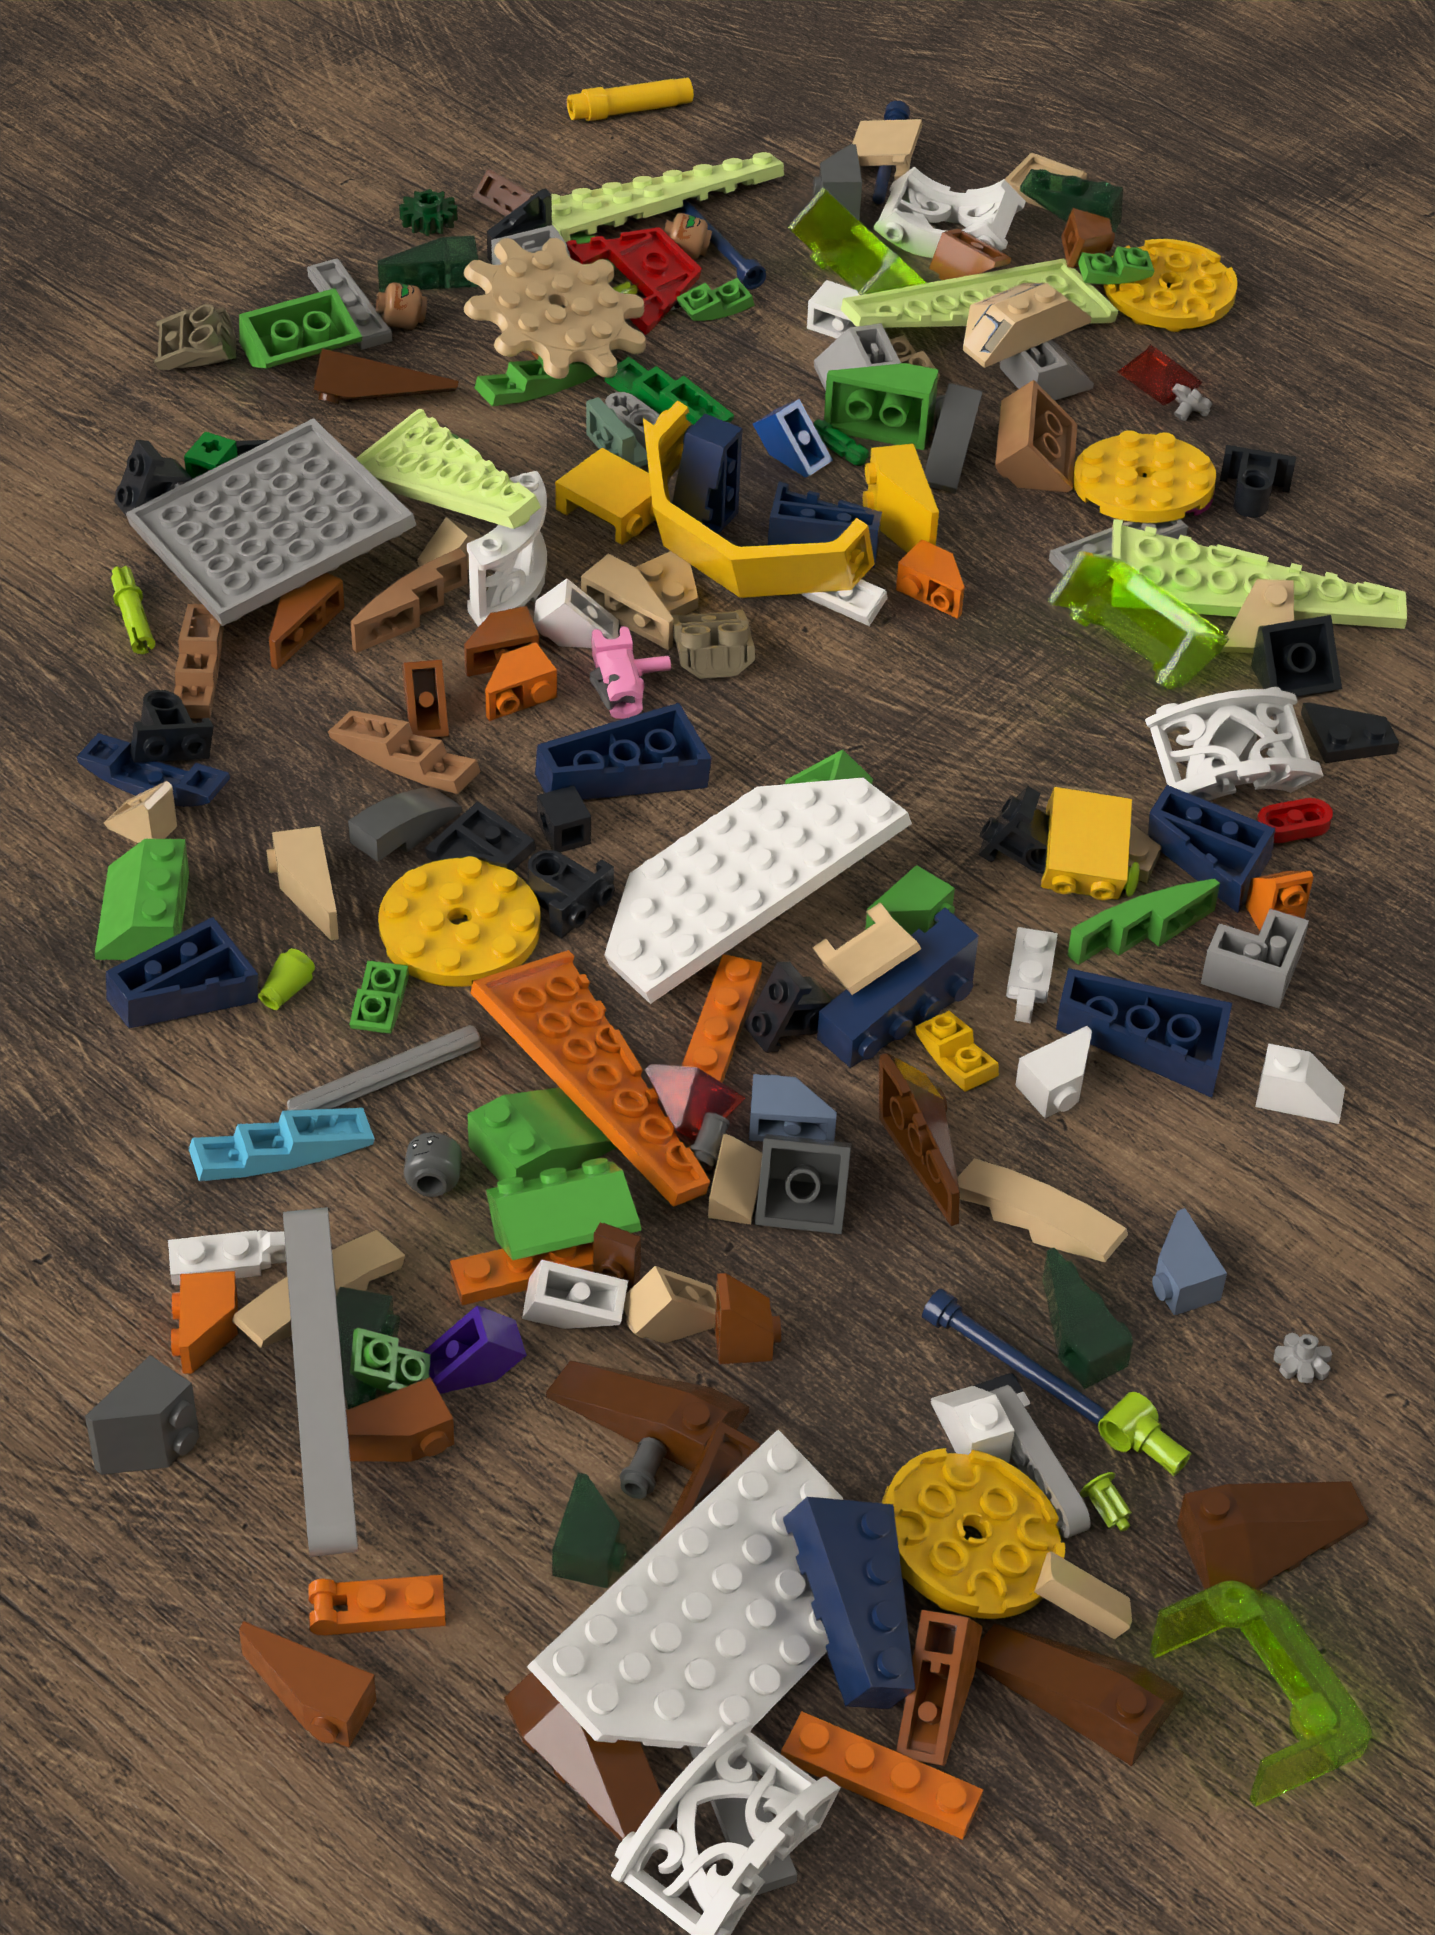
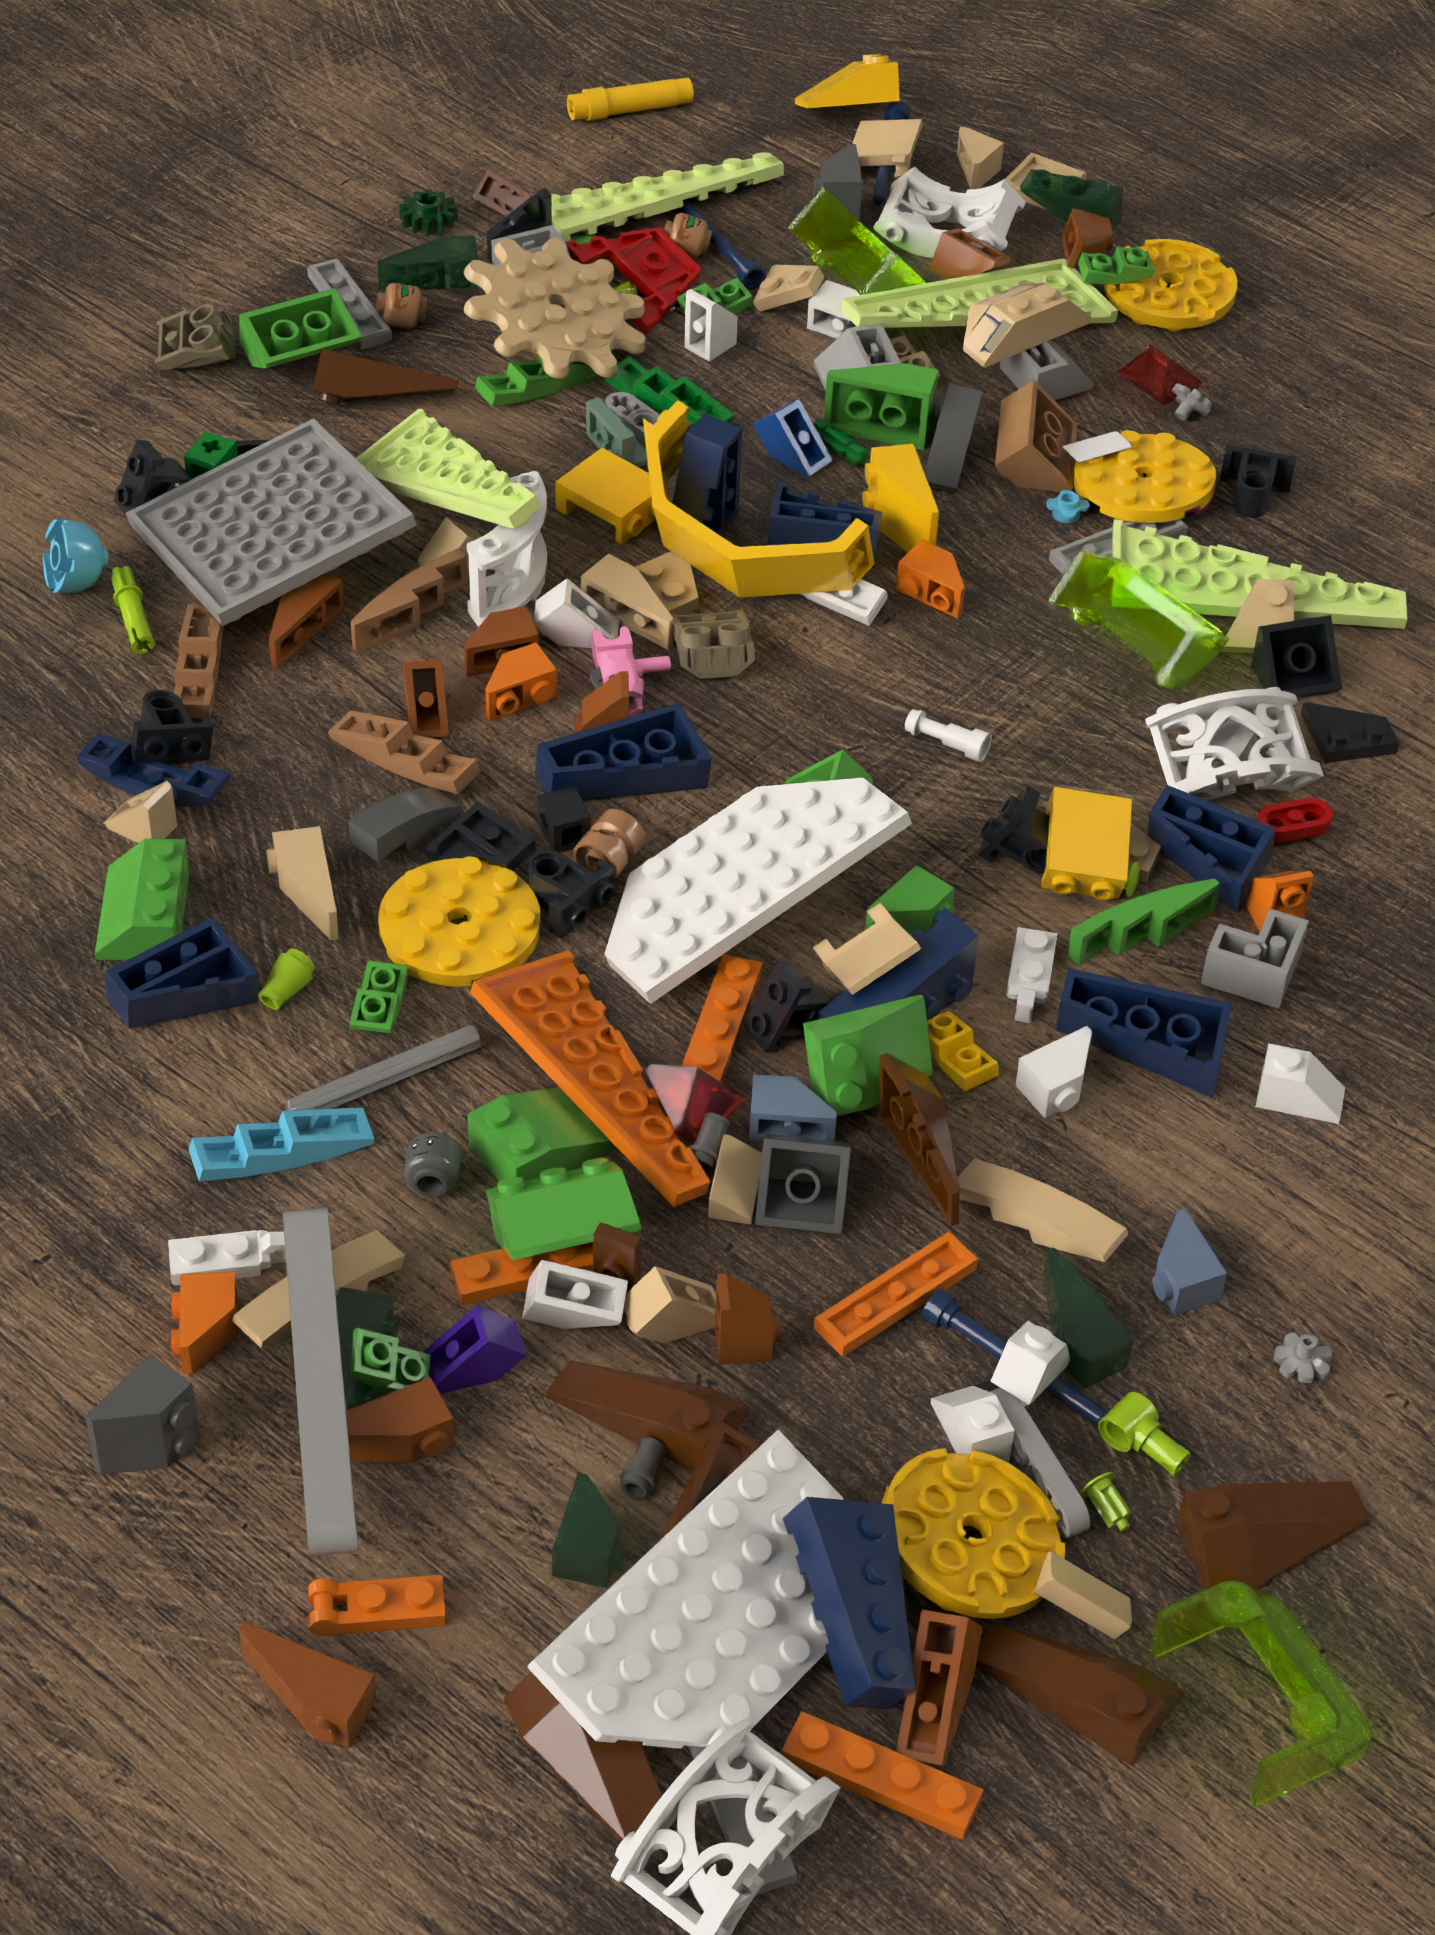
(74, 557): none -> medium azure cylinder
(605, 704): none -> dark orange slope
(613, 839): none -> medium nougat wheel
(708, 327): none -> white slope
(787, 284): none -> tan wing
(847, 1049): none -> bright green slope
(857, 83): none -> yellow slope
(895, 1294): none -> orange plate
(973, 743): none -> white piece
(978, 156): none -> tan slope
(1030, 1362): none -> white slope
(1067, 506): none -> medium azure plate
(1097, 446): none -> white sticker

